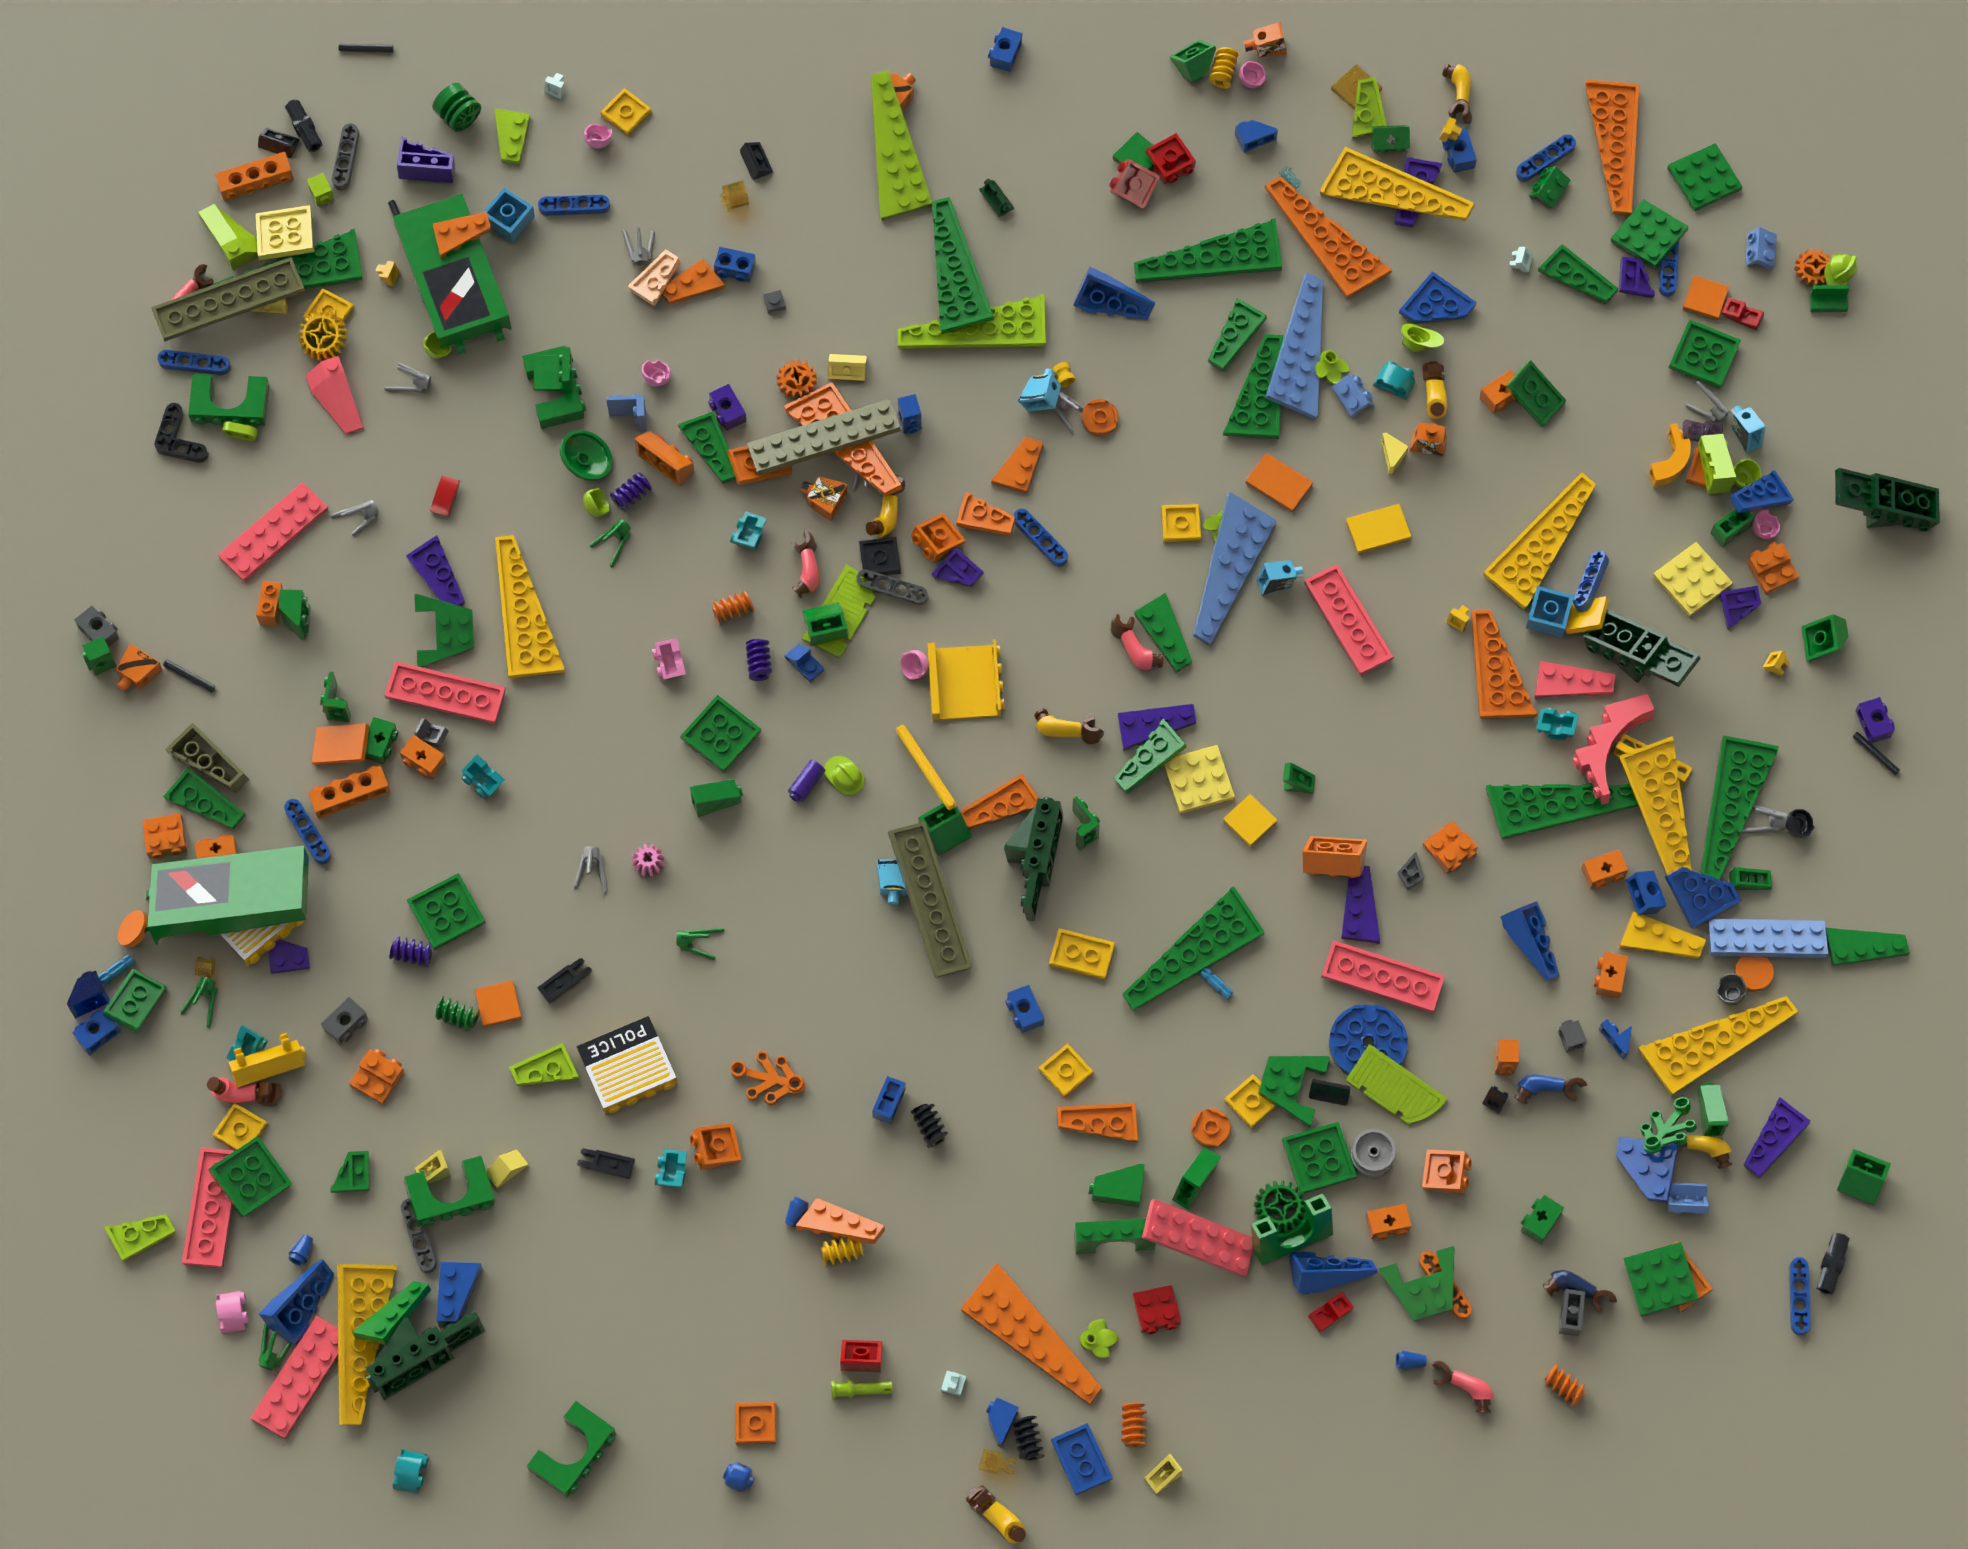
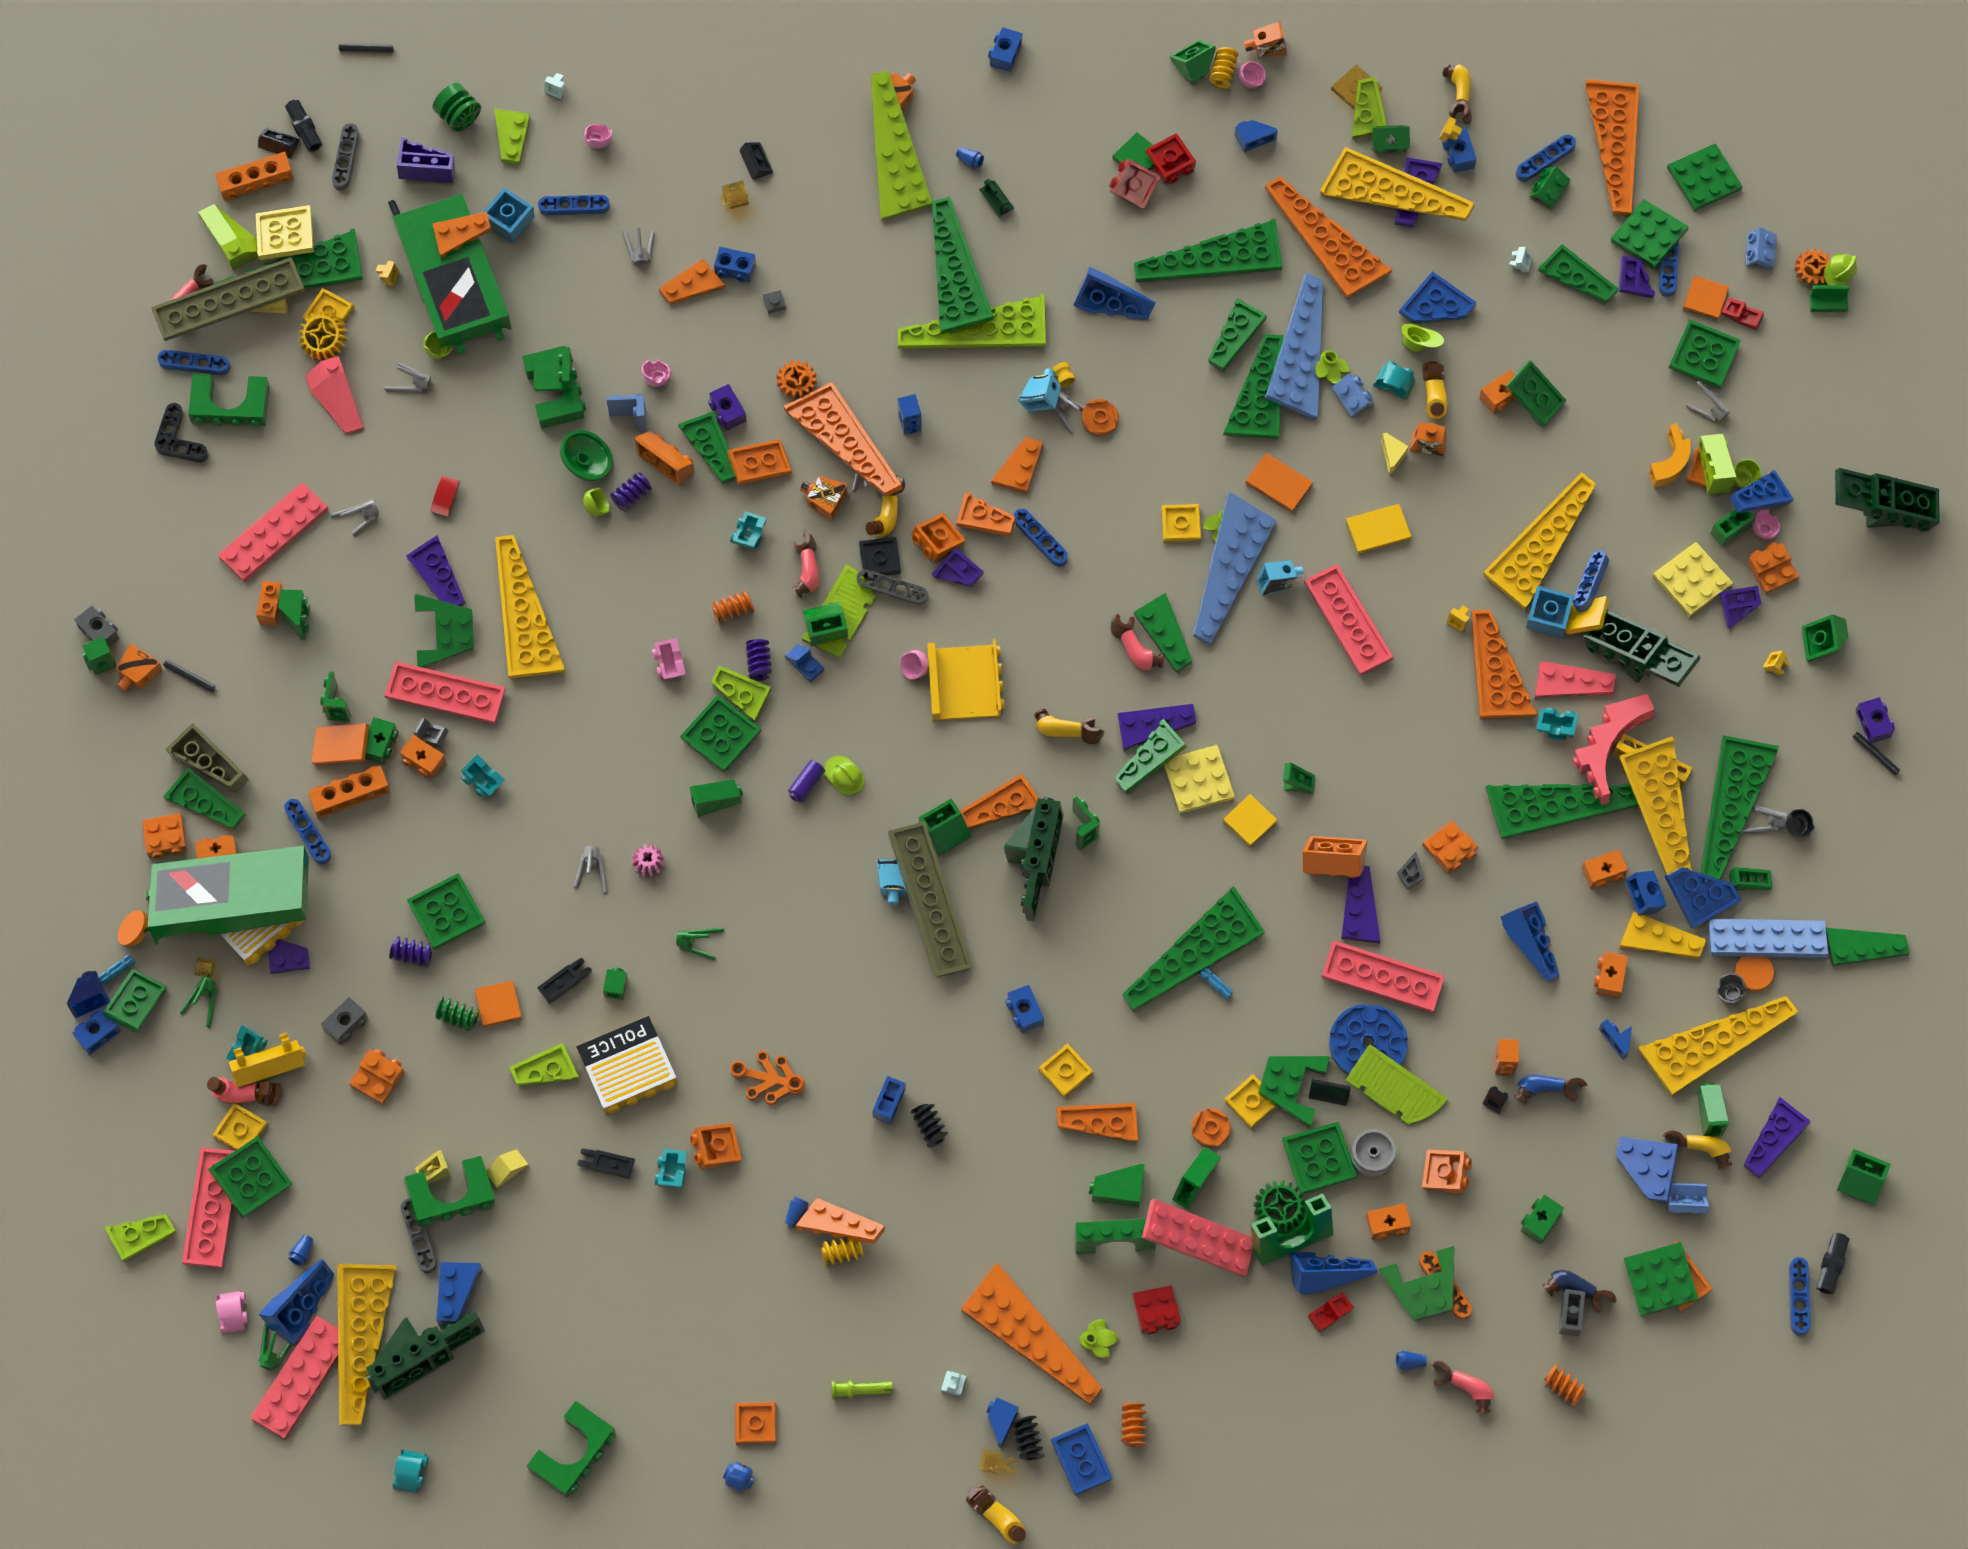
(239, 431): lime beam -> none
(320, 189): lime brick -> none
(353, 1174): green wing -> none
(387, 1319): green wing -> none
(615, 983): none -> green brick
(618, 530): green plant -> none
(625, 112): yellow tile -> none
(655, 277): light nougat wing -> none
(741, 691): none -> lime wing
(823, 437): plate -> none
(847, 367): light yellow panel -> none
(861, 1356): red slope -> none
(926, 767): yellow axle -> none
(970, 157): none -> blue cone
(1081, 954): yellow tile -> none
(1164, 1474): light yellow slope -> none
(1287, 175): clear light blue pin -> none
(1572, 1035): dark grey brick -> none
(1653, 1143): green plant -> none
(1694, 430): clear purple slope -> none
(1748, 428): medium azure torso -> none

